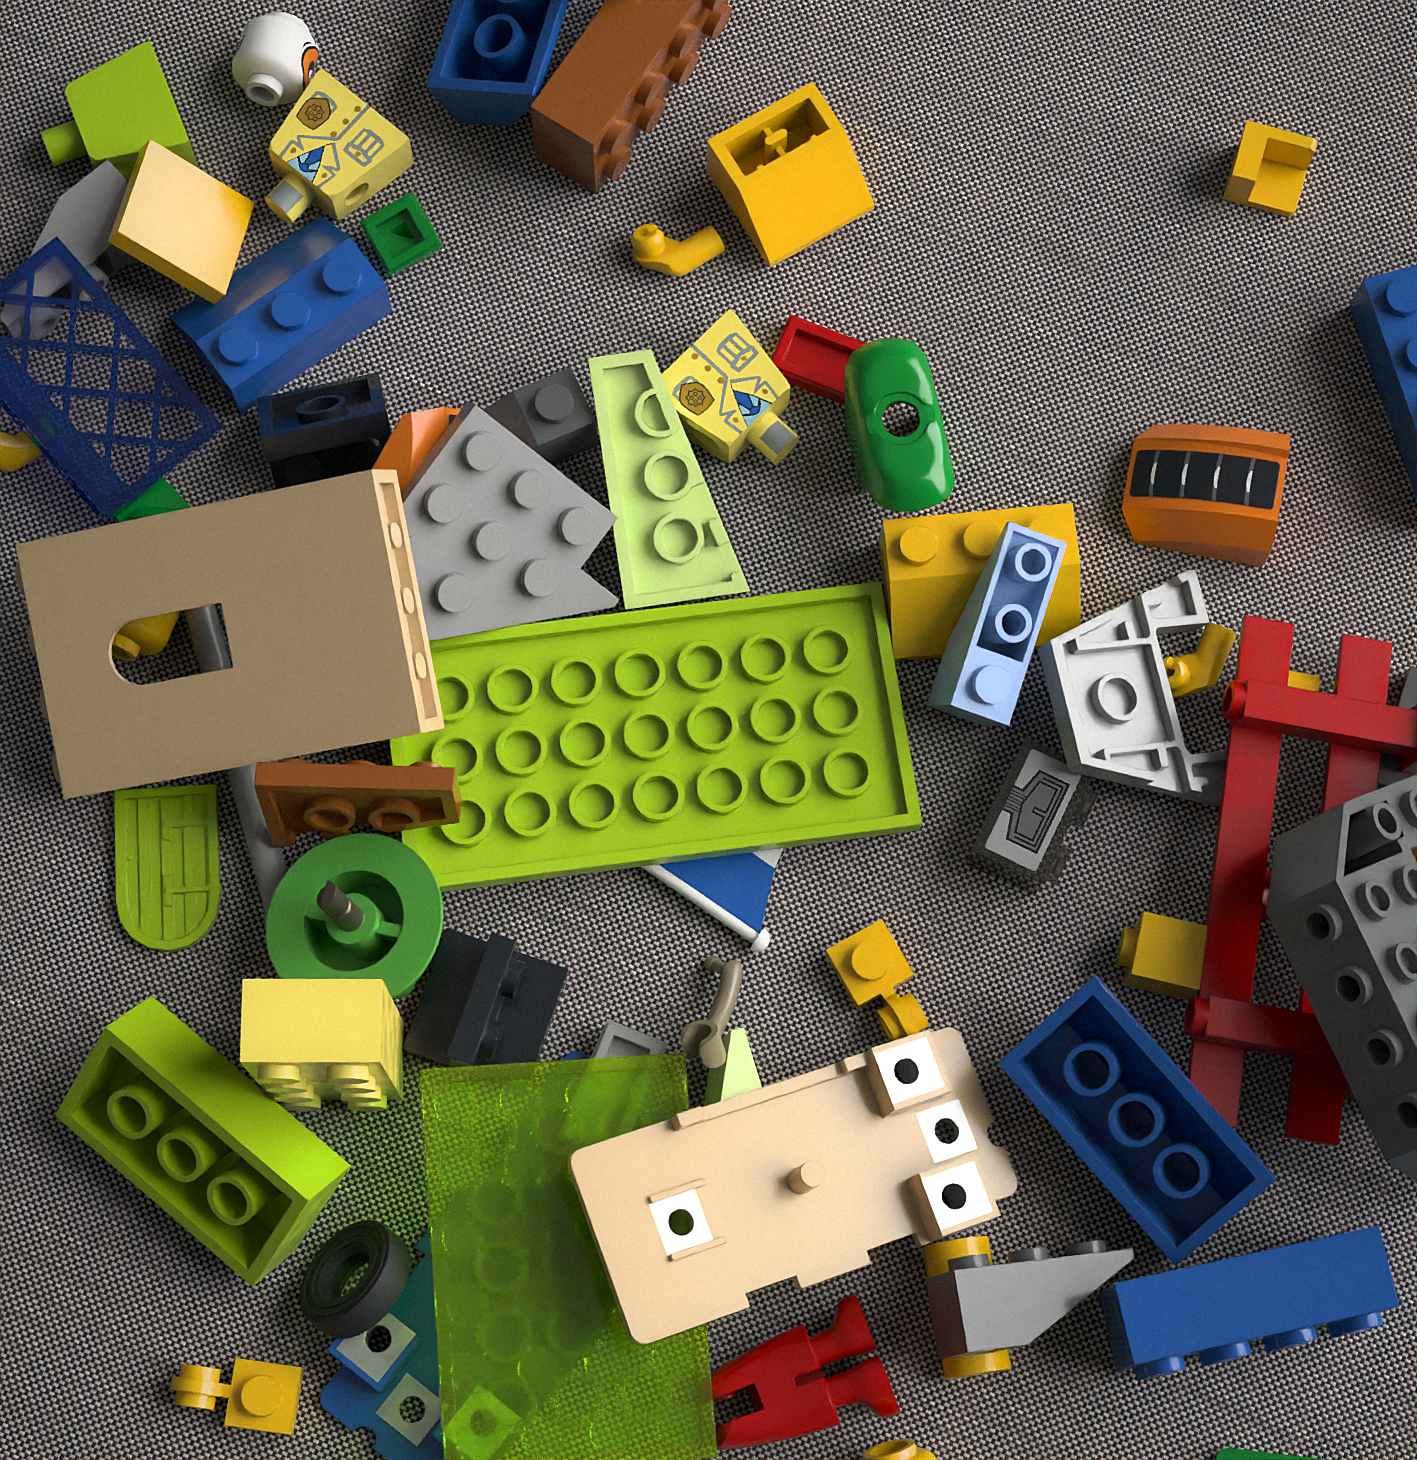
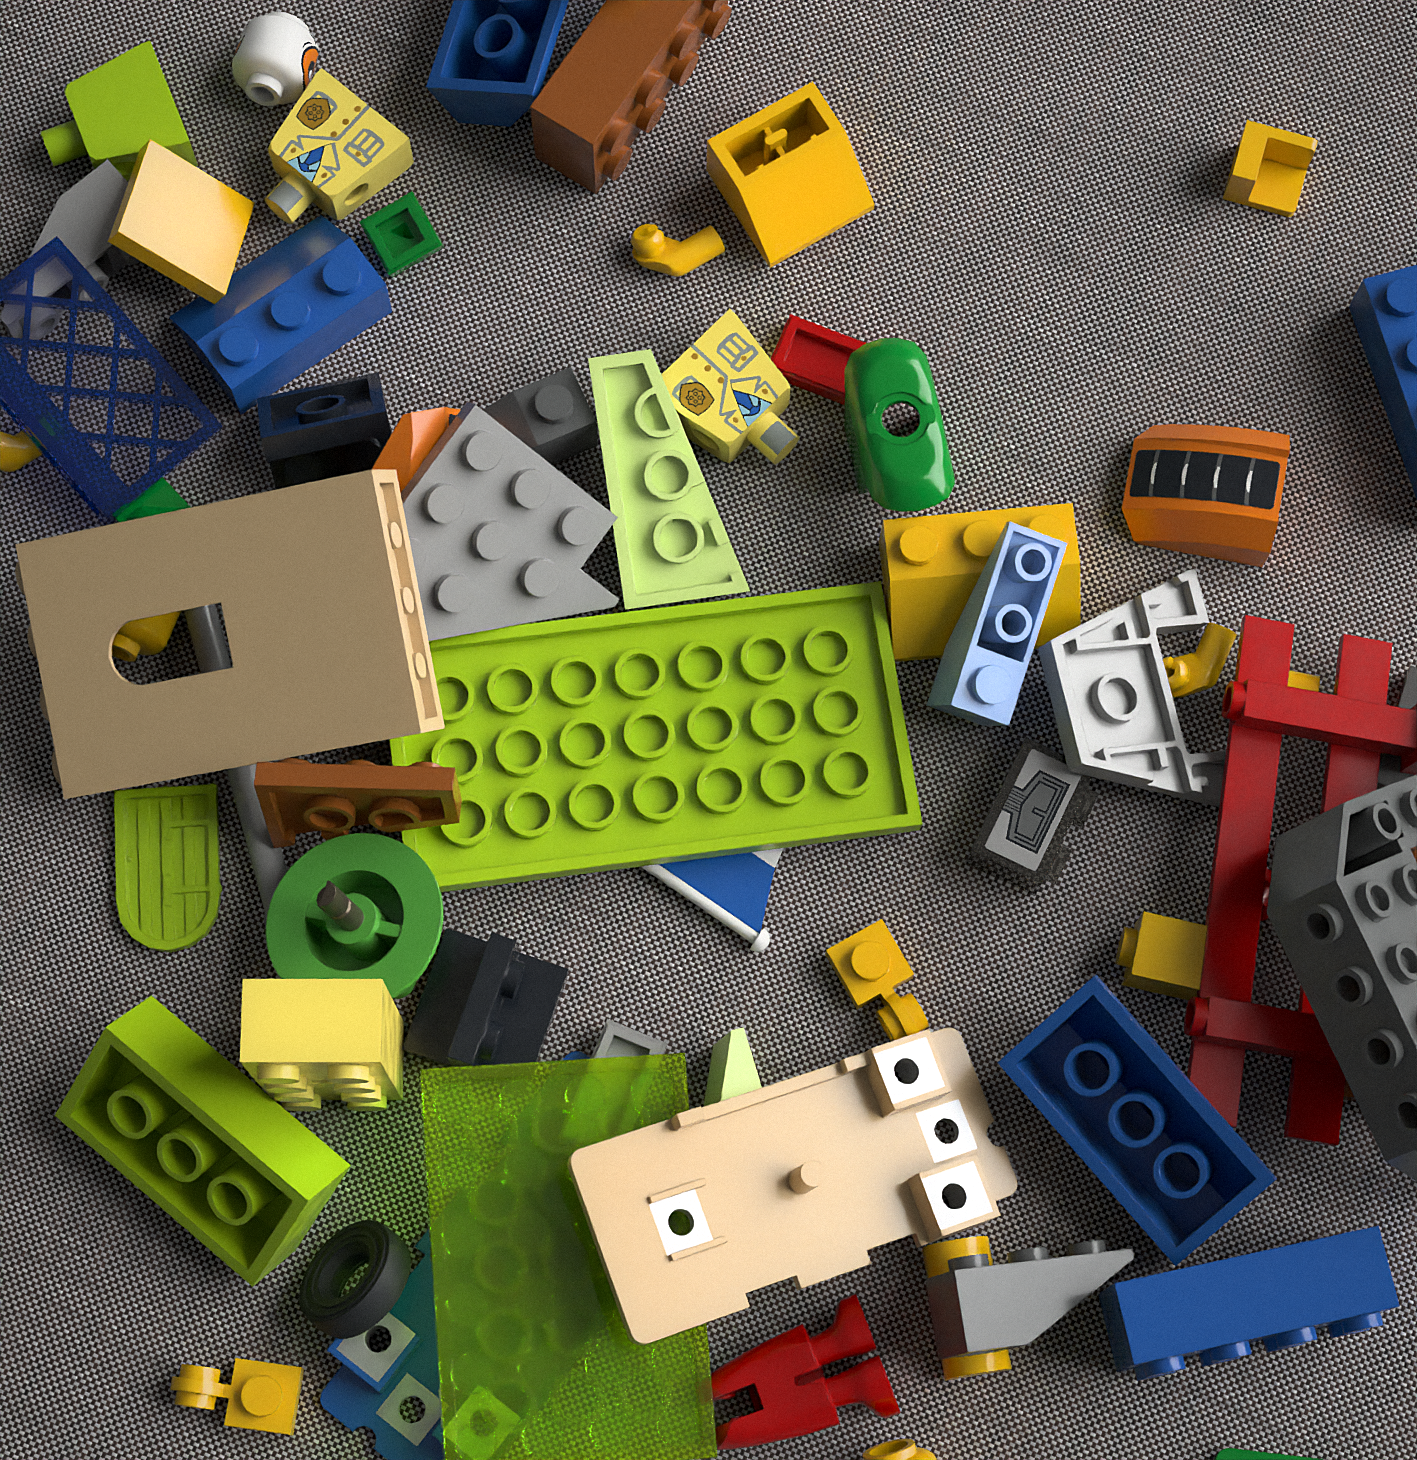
(704, 1036): dark tan piece -> none

